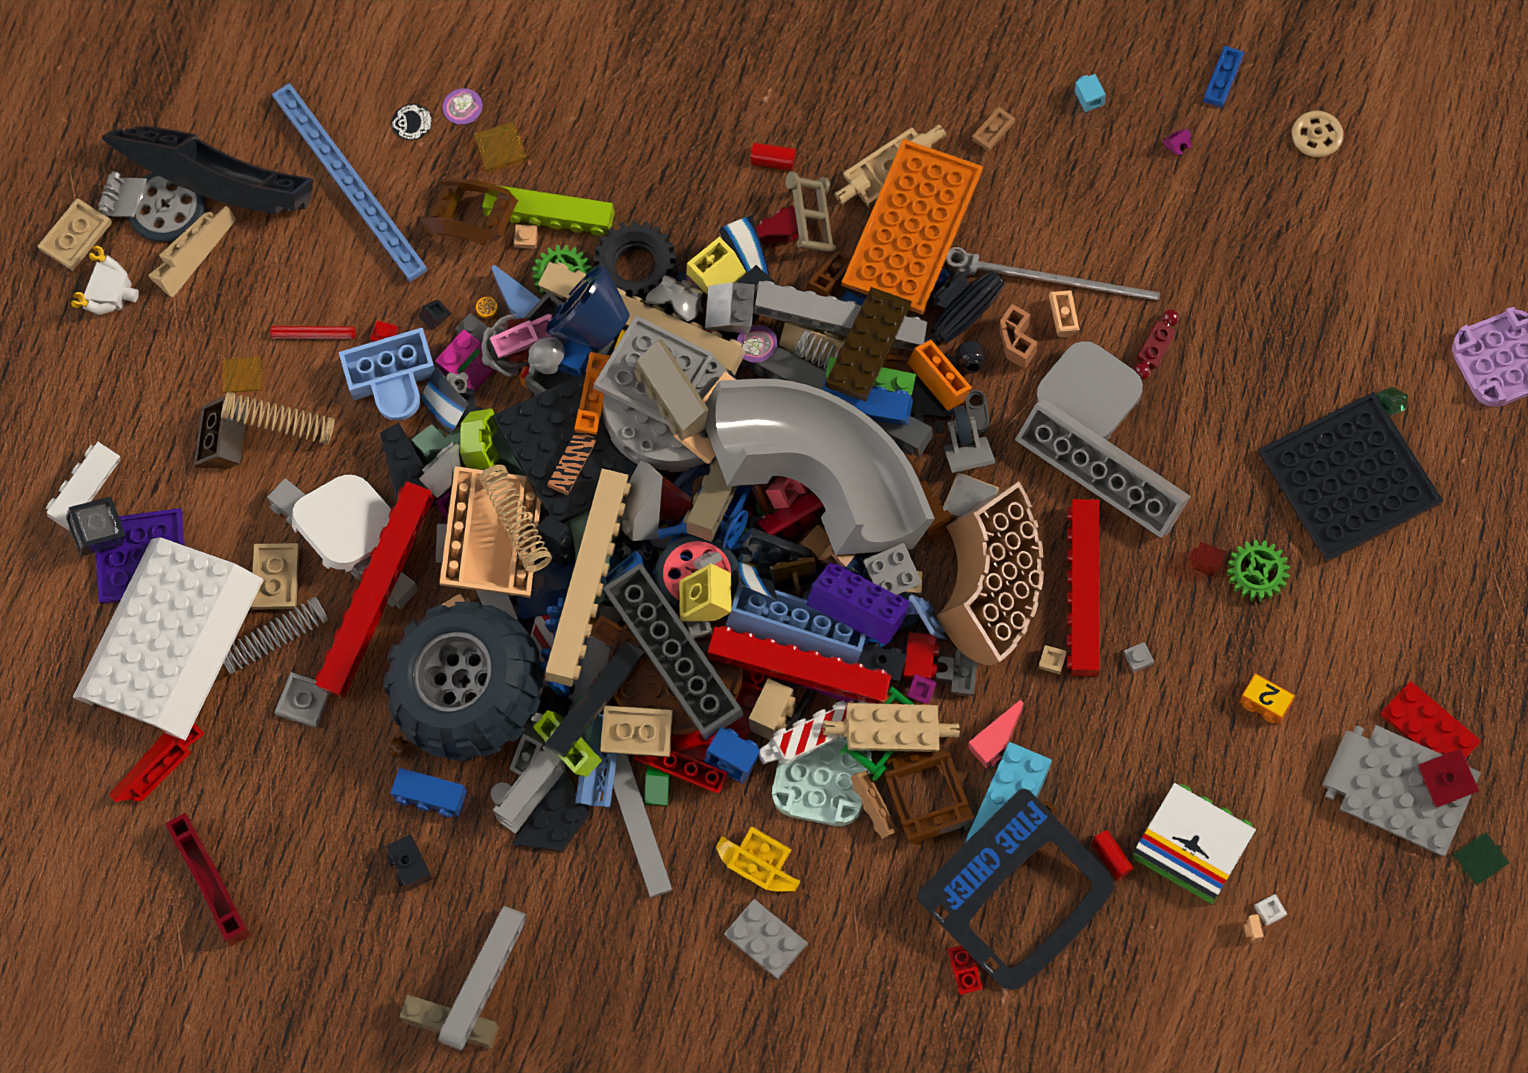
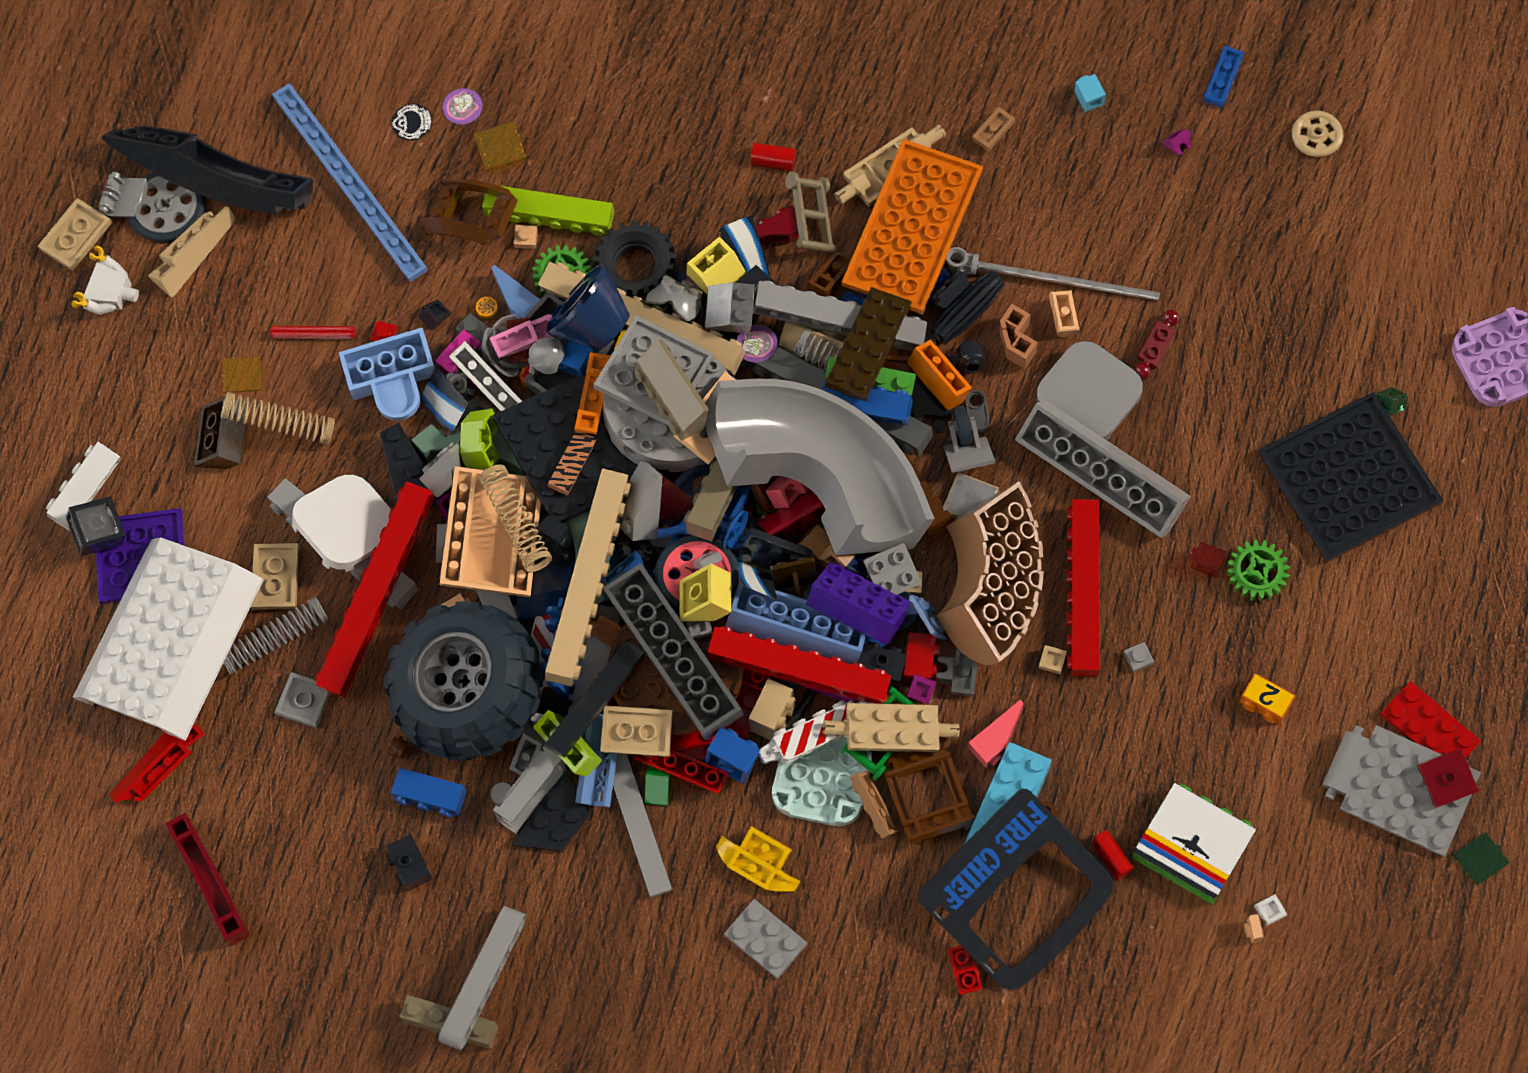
(484, 377): none -> white brick

